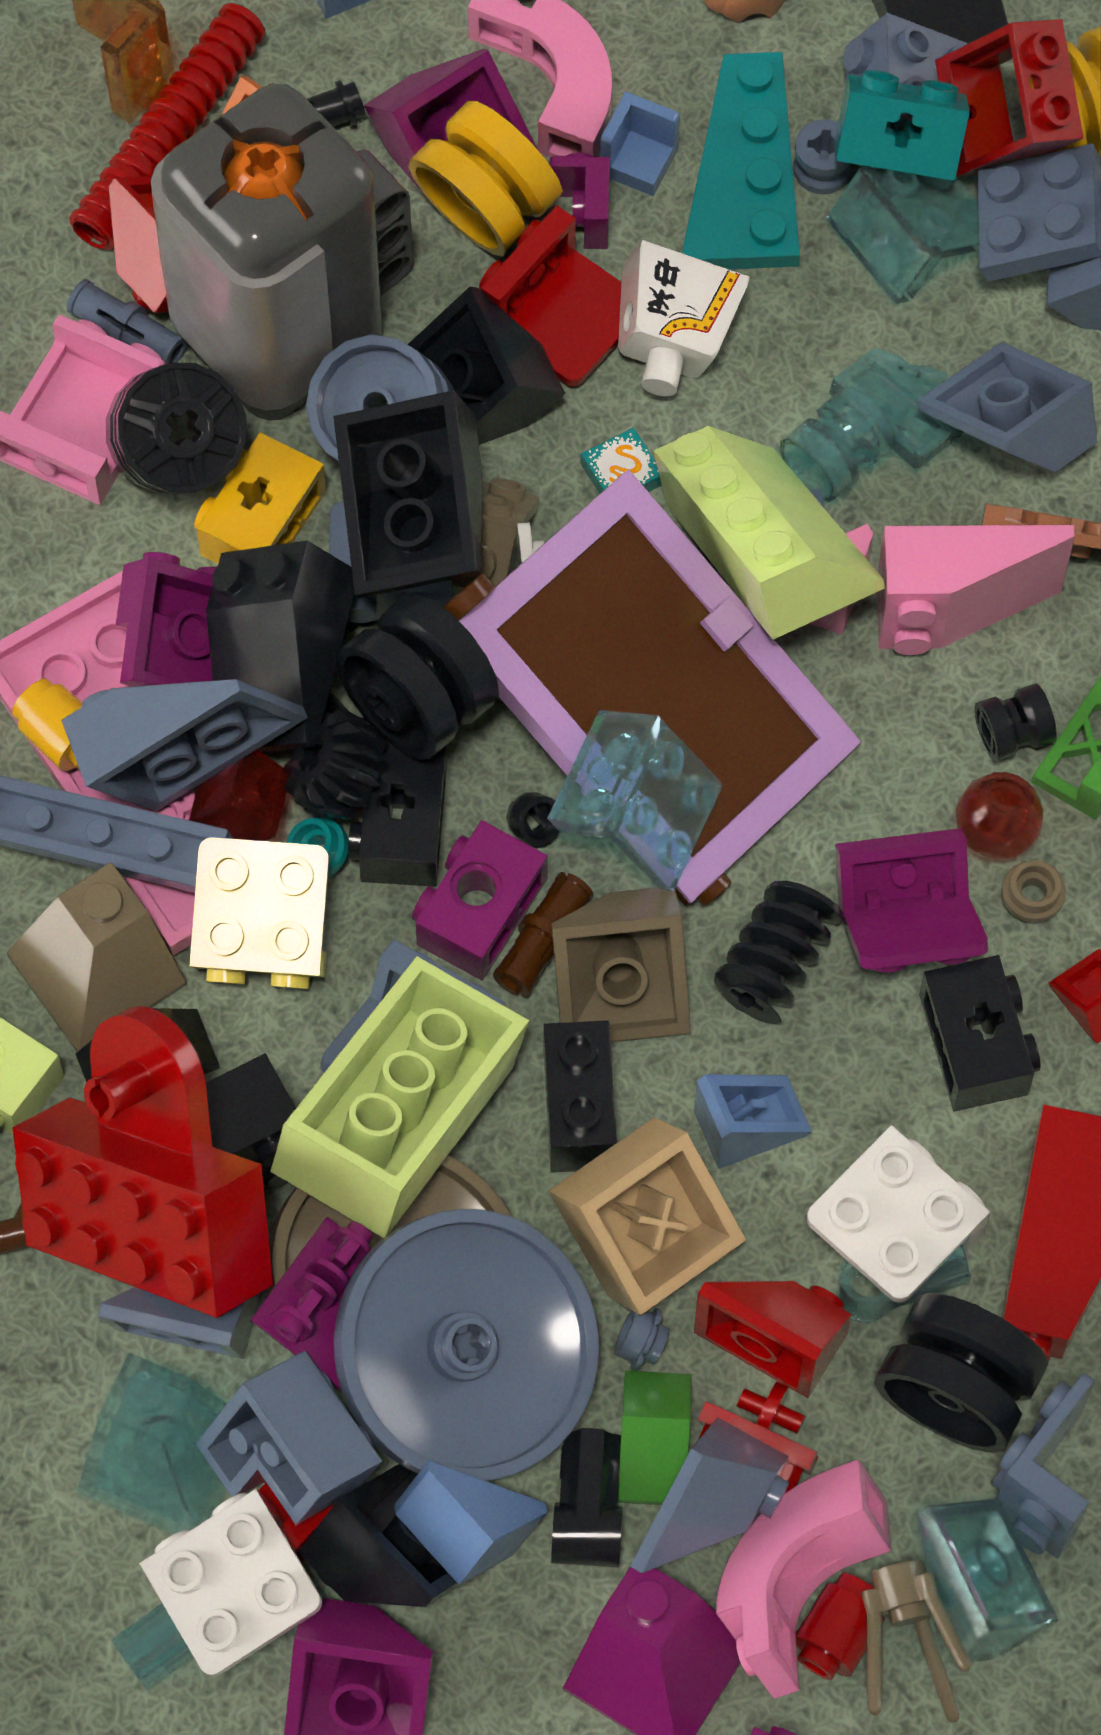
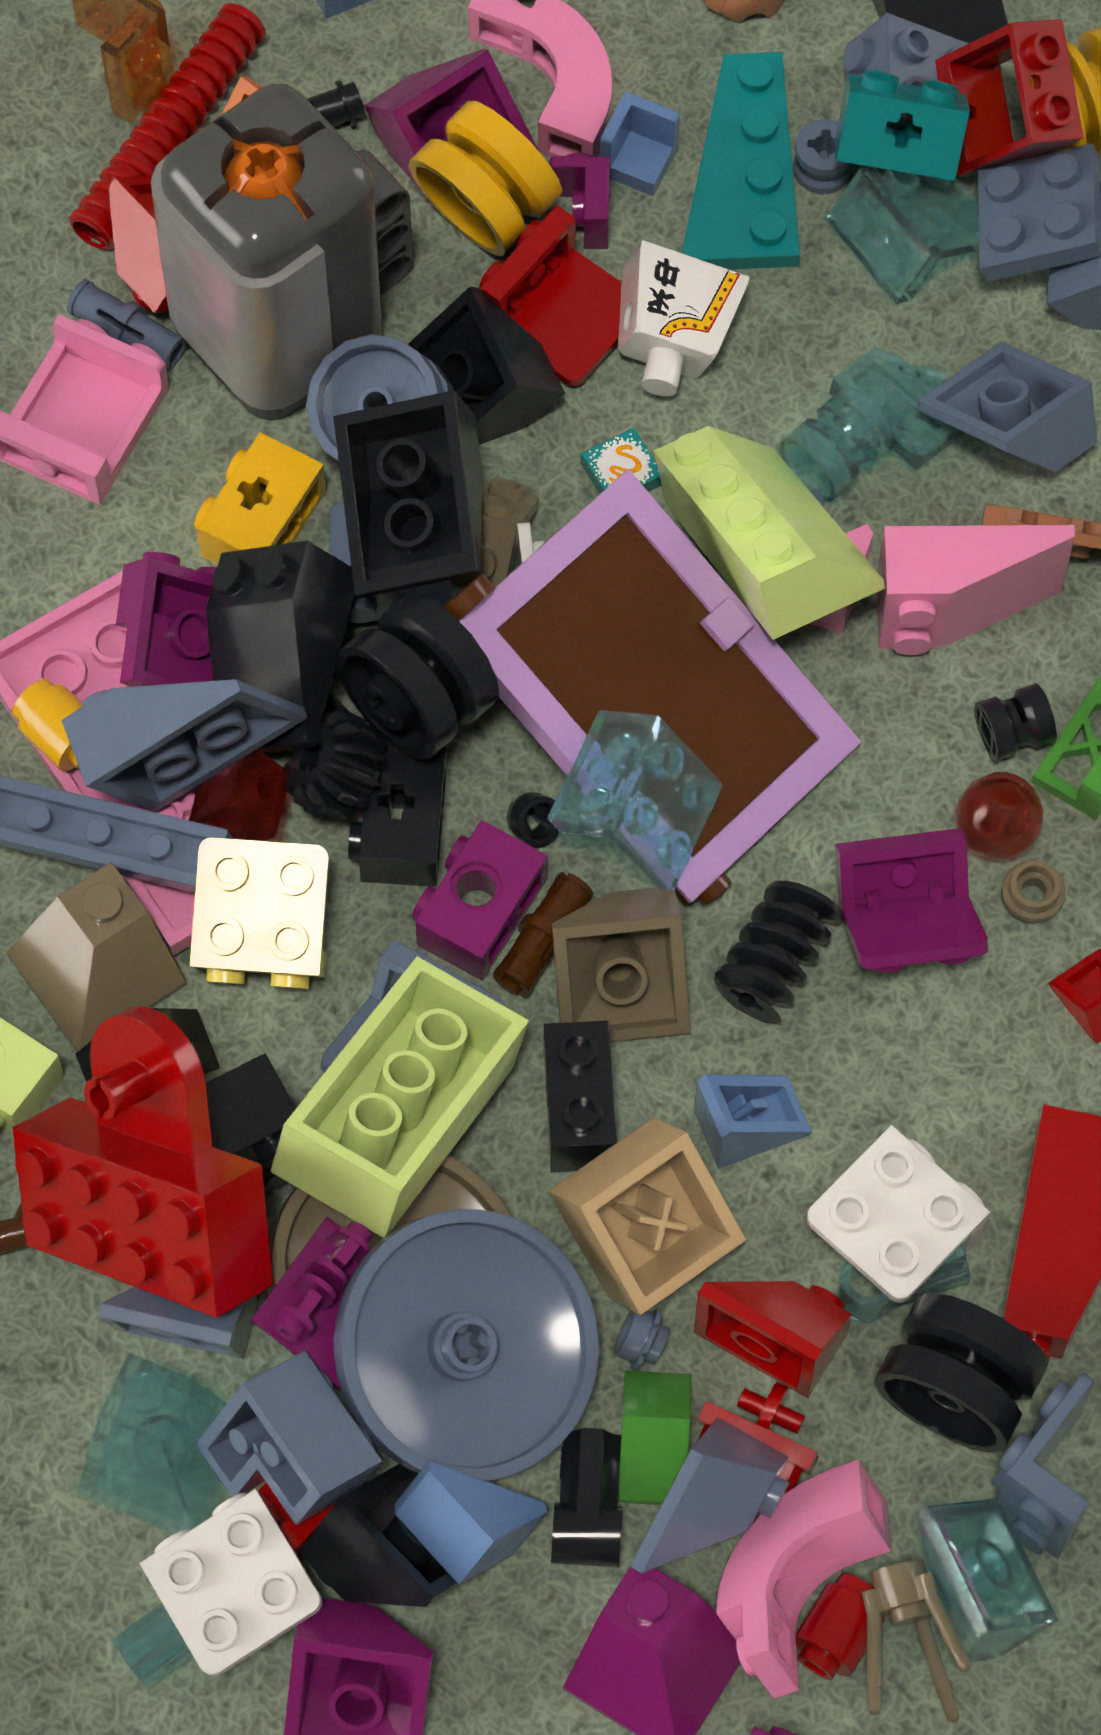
(140, 435): black wheel -> none
(319, 831): teal plate -> none
(976, 1068): black brick -> none

